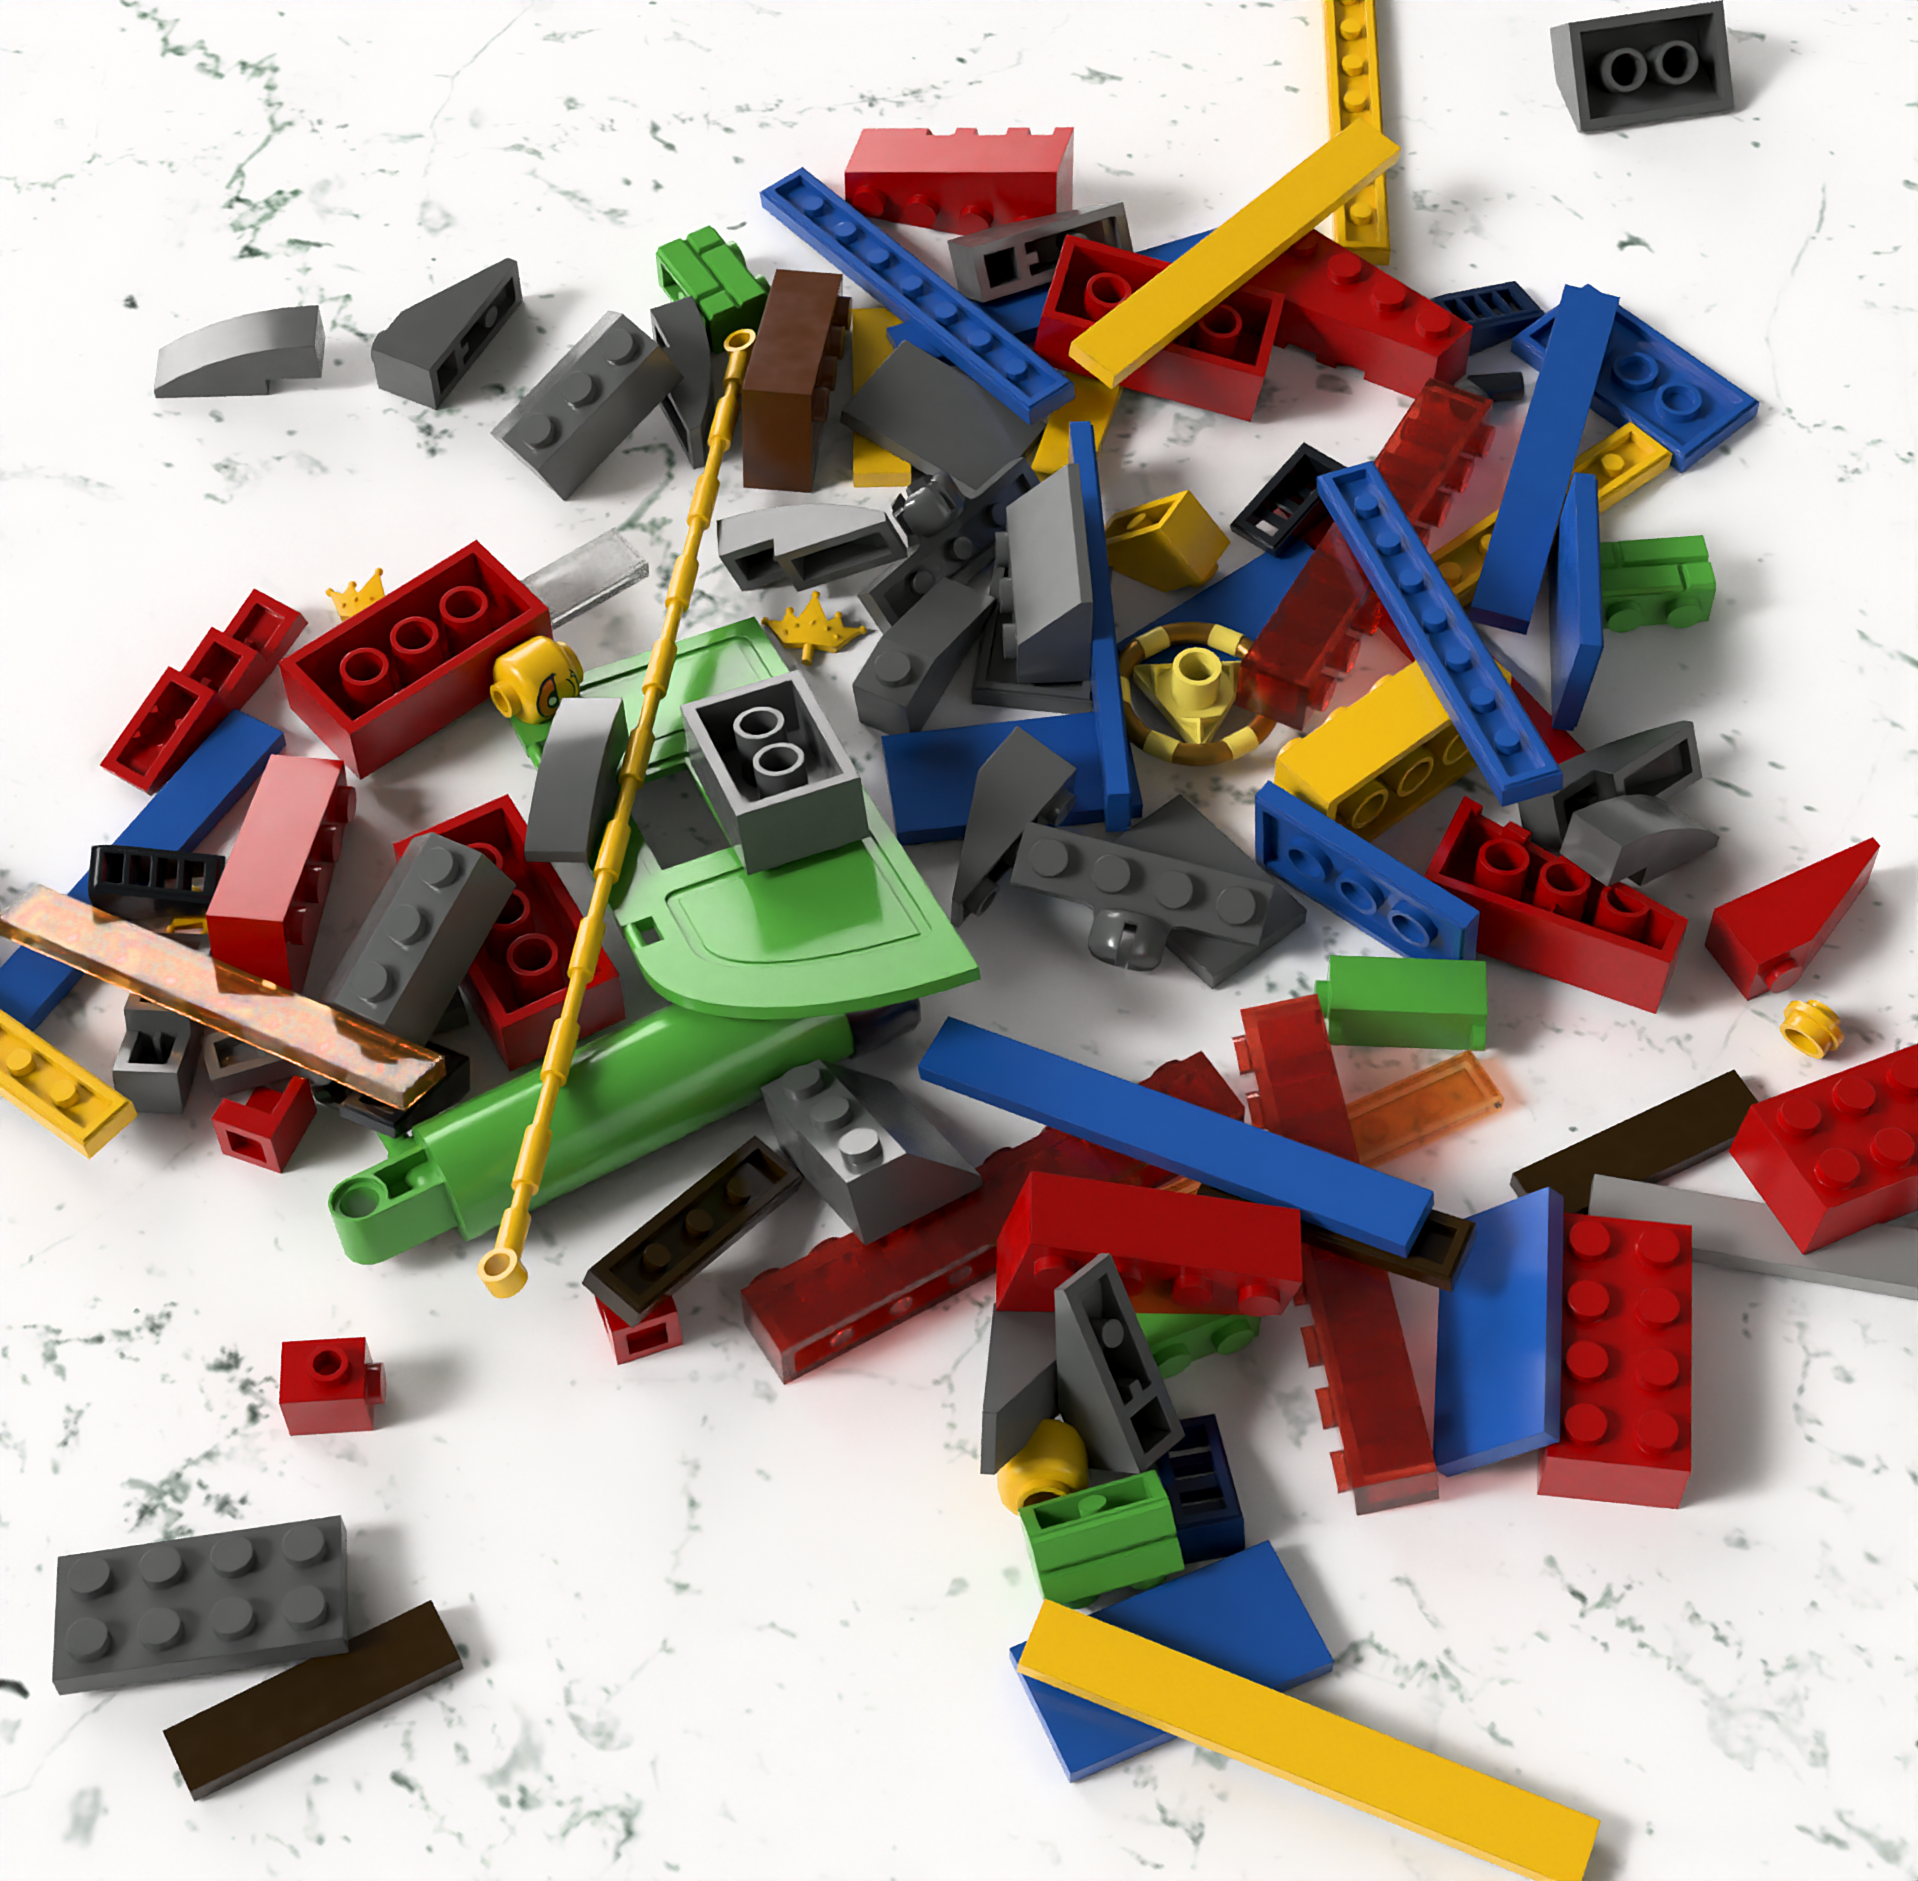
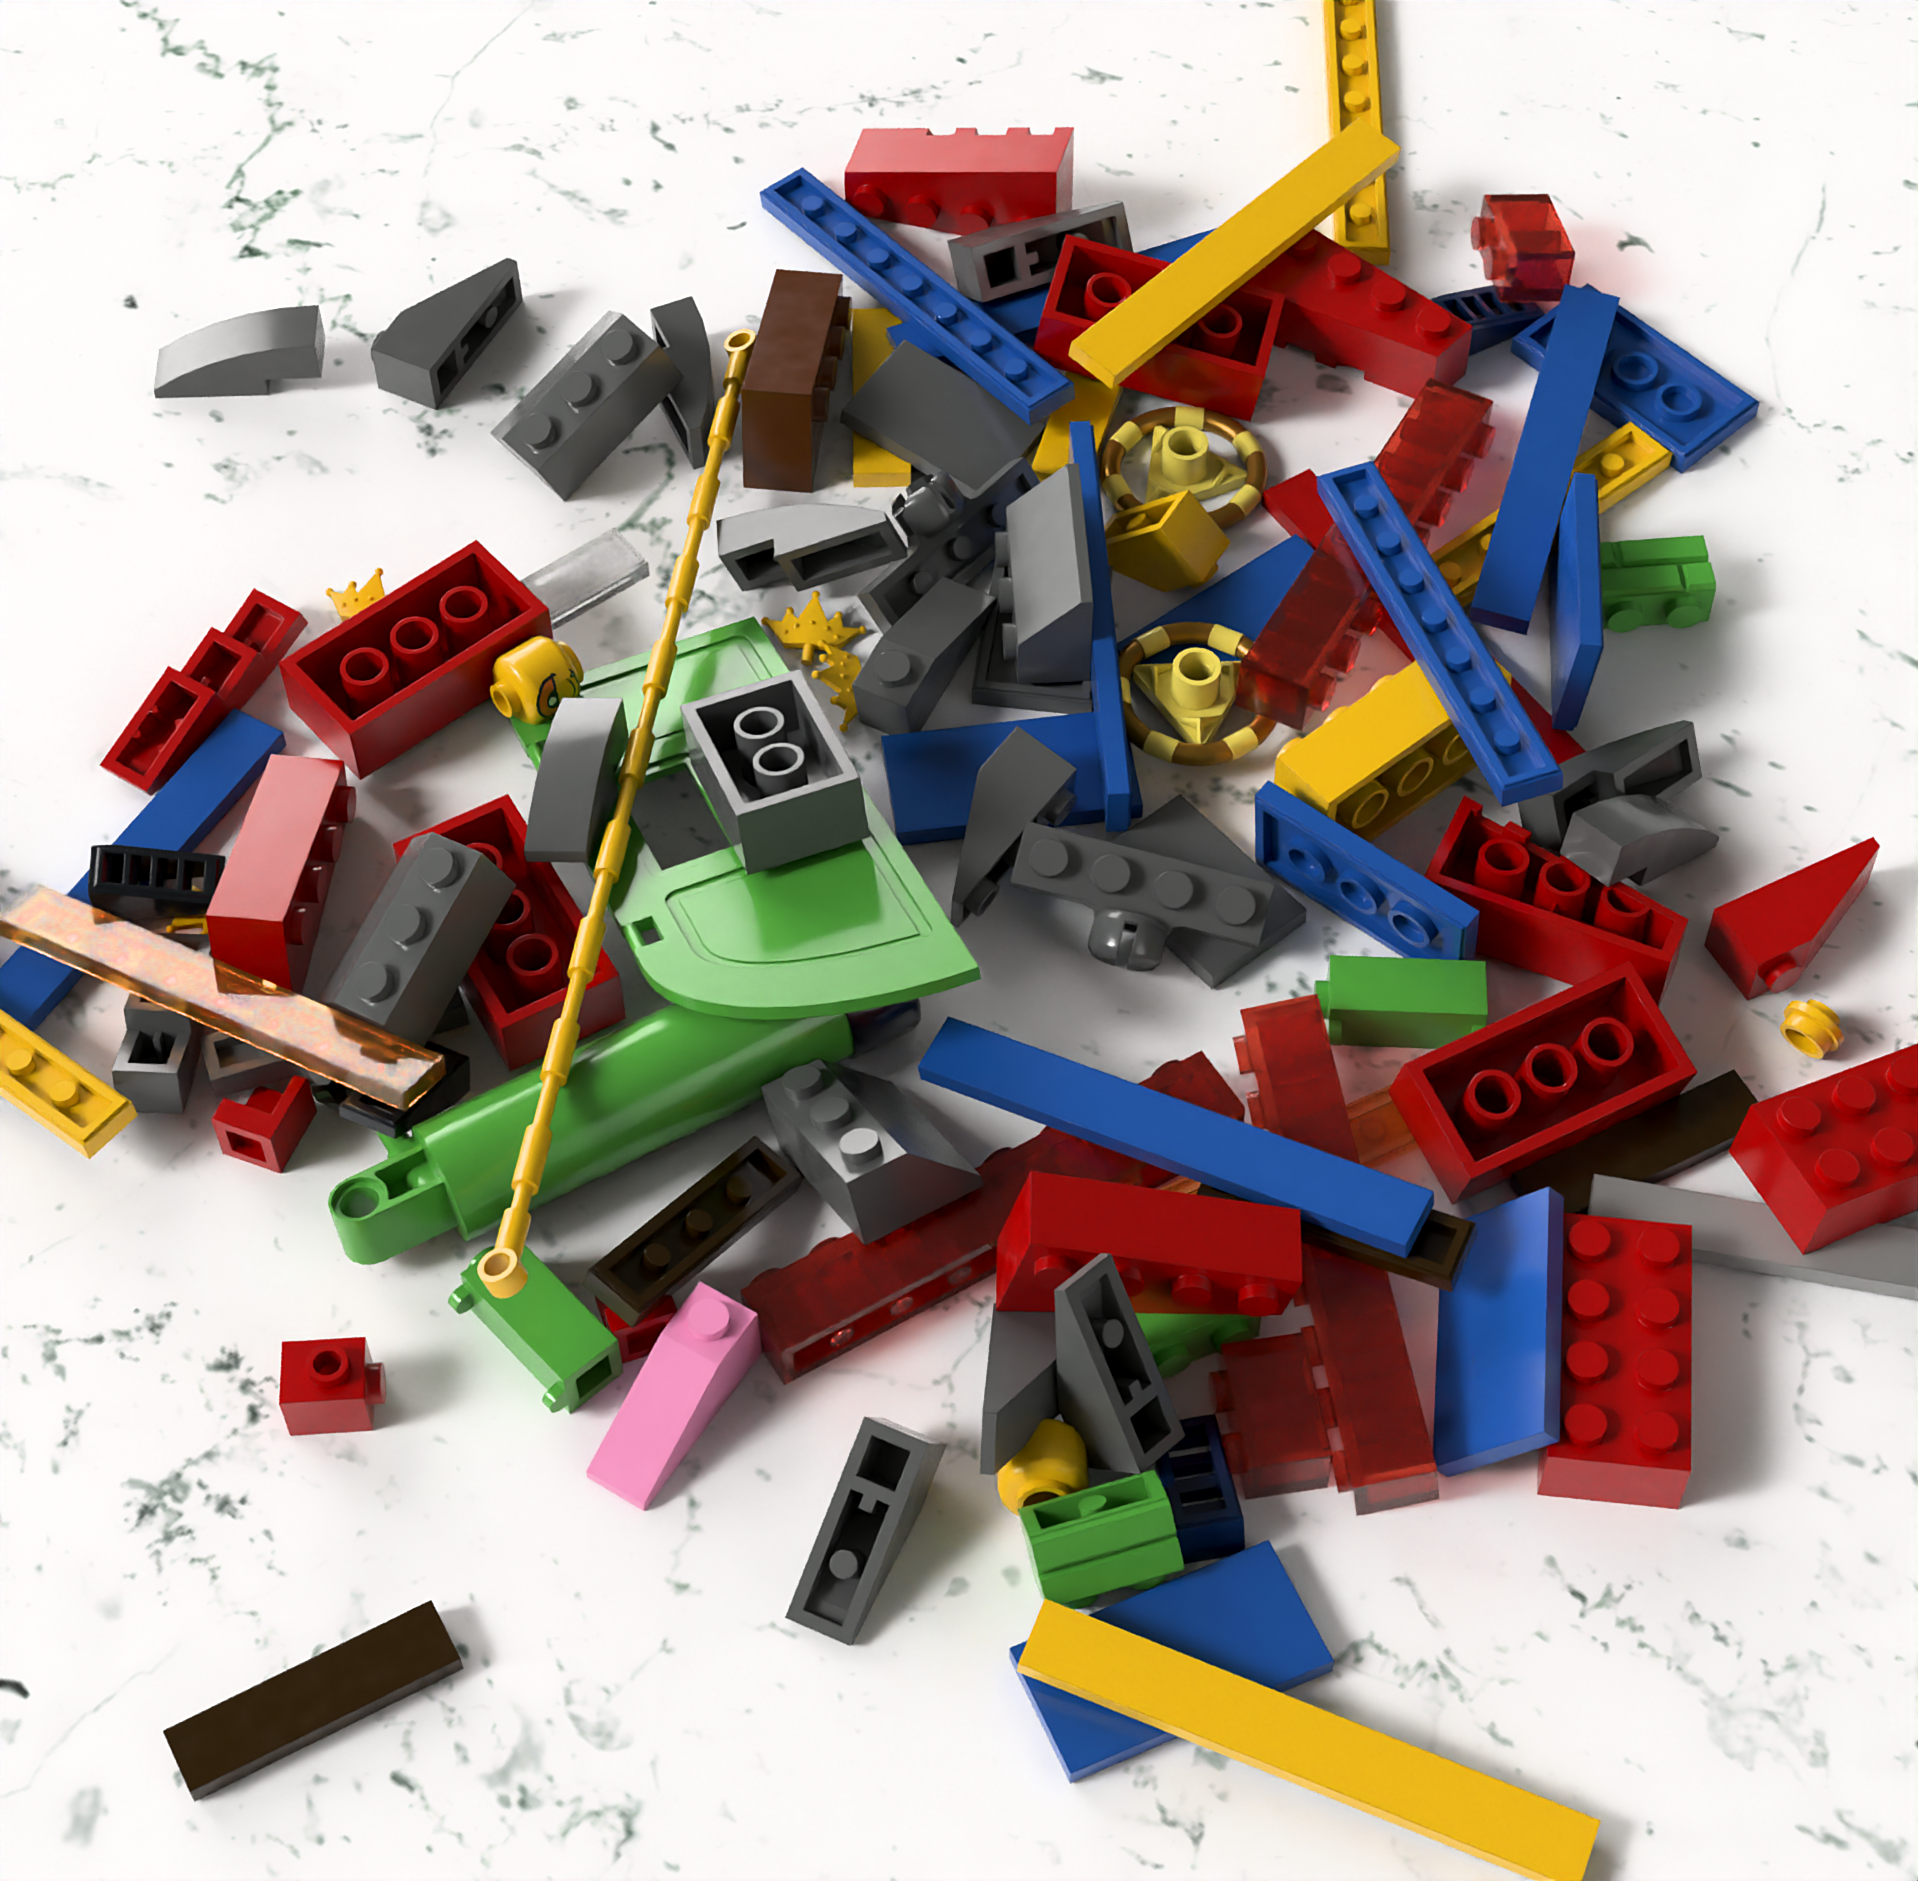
(200, 1605): dark grey plate -> none
(545, 1332): none -> bright green brick
(677, 1394): none -> bright pink slope
(717, 280): bright green brick -> none
(840, 677): none -> yellow piece
(865, 1527): none -> dark grey slope
(1183, 461): none -> light yellow piece
(1272, 1416): none -> clear red brick
(1289, 480): black slope -> none
(1496, 386): black arm -> none
(1523, 247): none -> clear red brick
(1540, 1081): none -> red brick
(1643, 66): dark grey slope -> none

